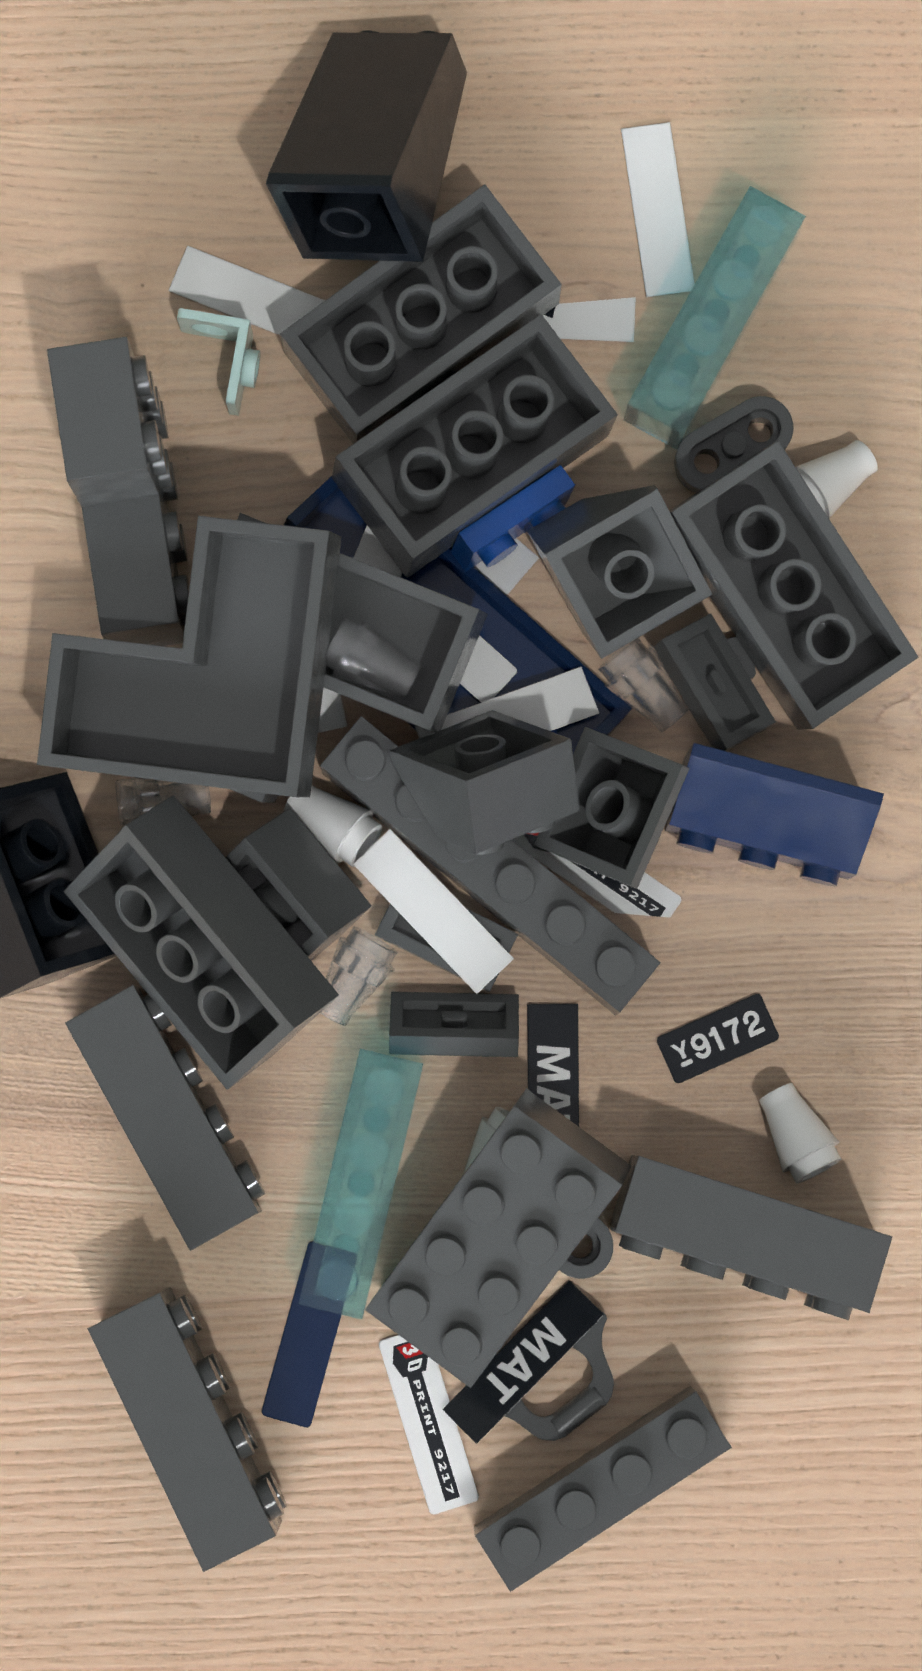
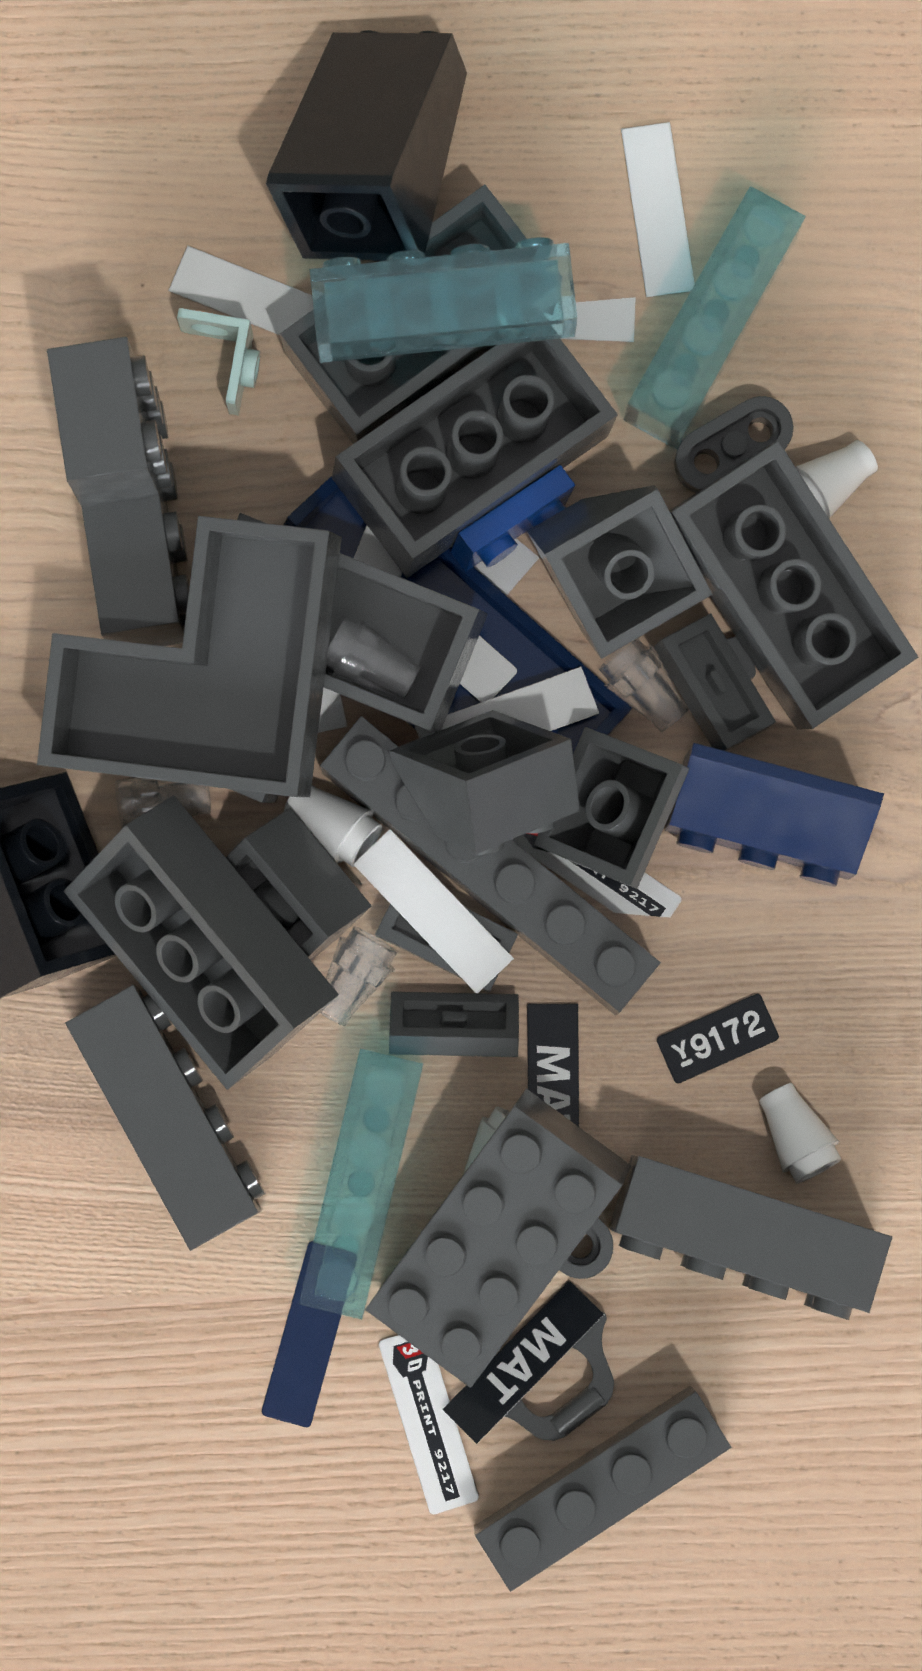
(188, 1428): dark grey brick -> none
(443, 300): none -> clear light blue brick

